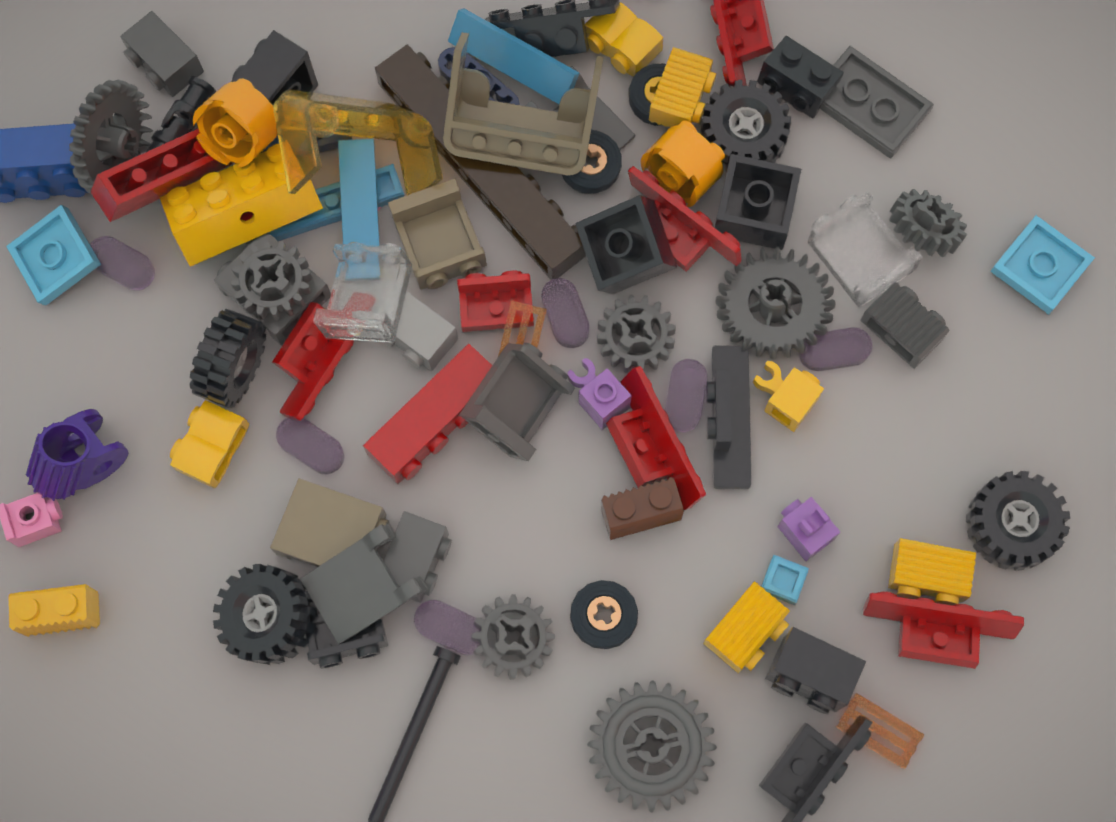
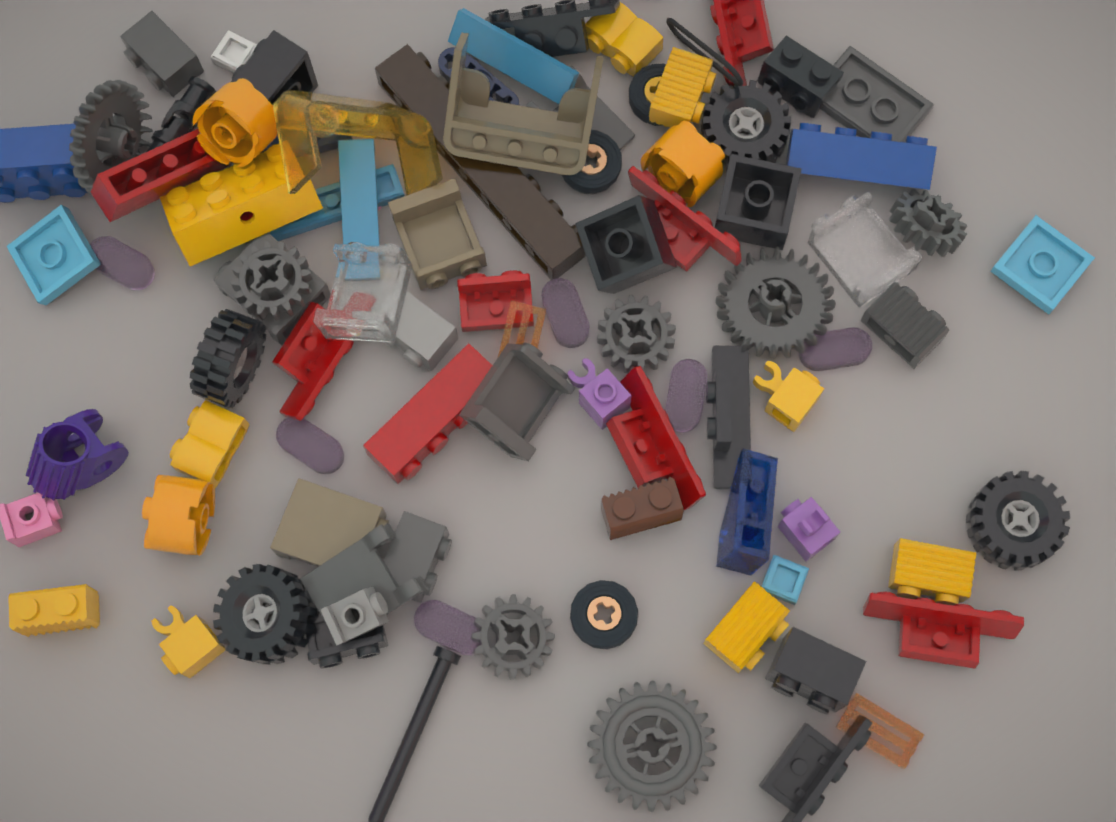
(179, 515): none -> light orange brick
(188, 644): none -> yellow brick
(233, 52): none -> white tile
(342, 622): none -> light grey brick
(736, 78): none -> black piece
(748, 514): none -> clear blue slope
(861, 158): none -> blue brick

